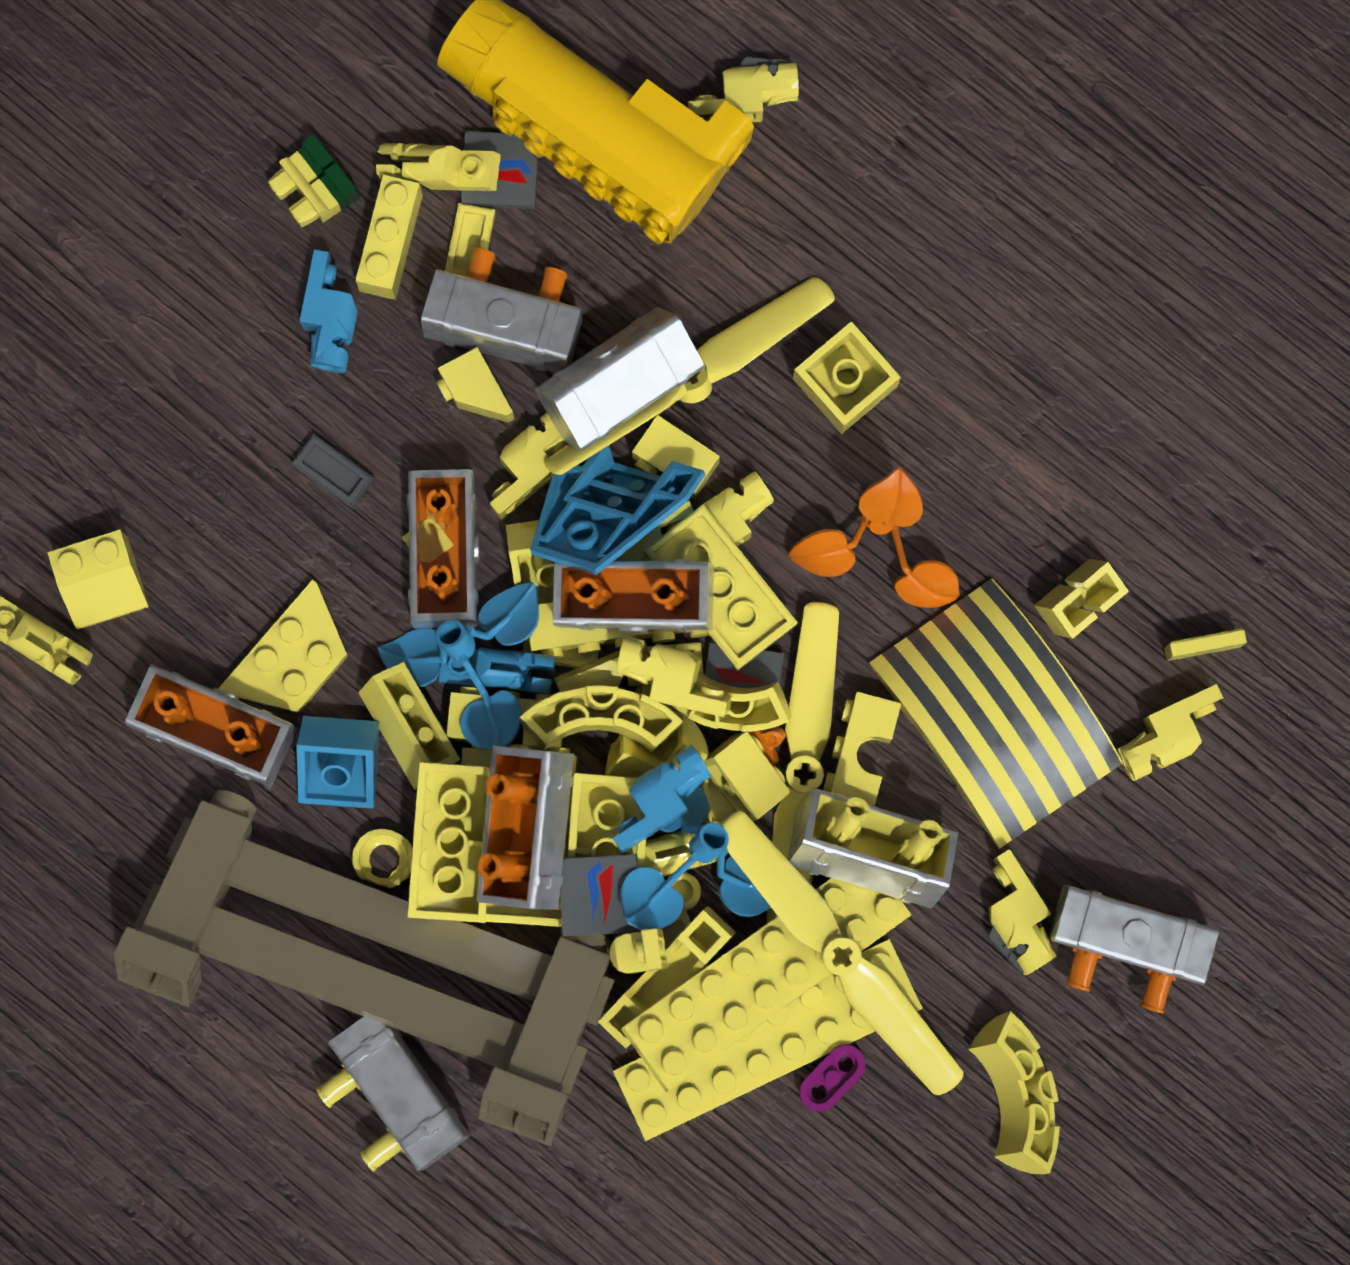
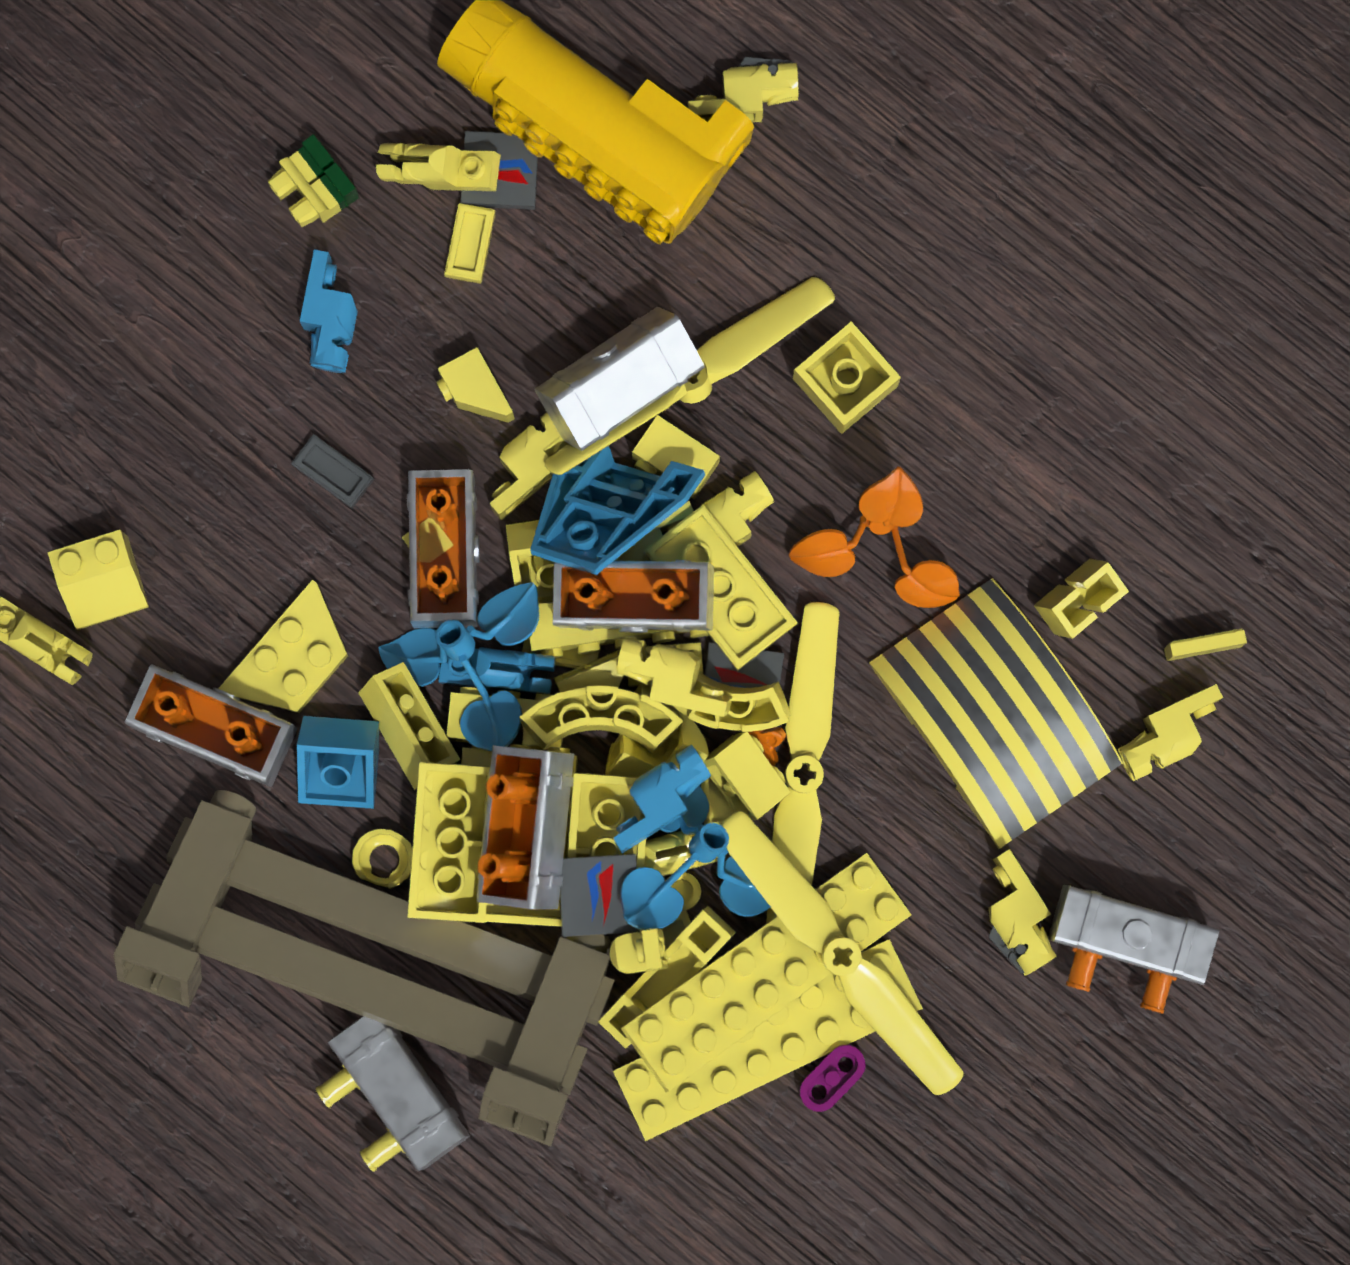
(389, 237): light yellow brick -> none
(503, 320): flat silver piece -> none
(867, 720): light yellow arch -> none
(872, 848): piece -> none
(1024, 1094): light yellow brick -> none

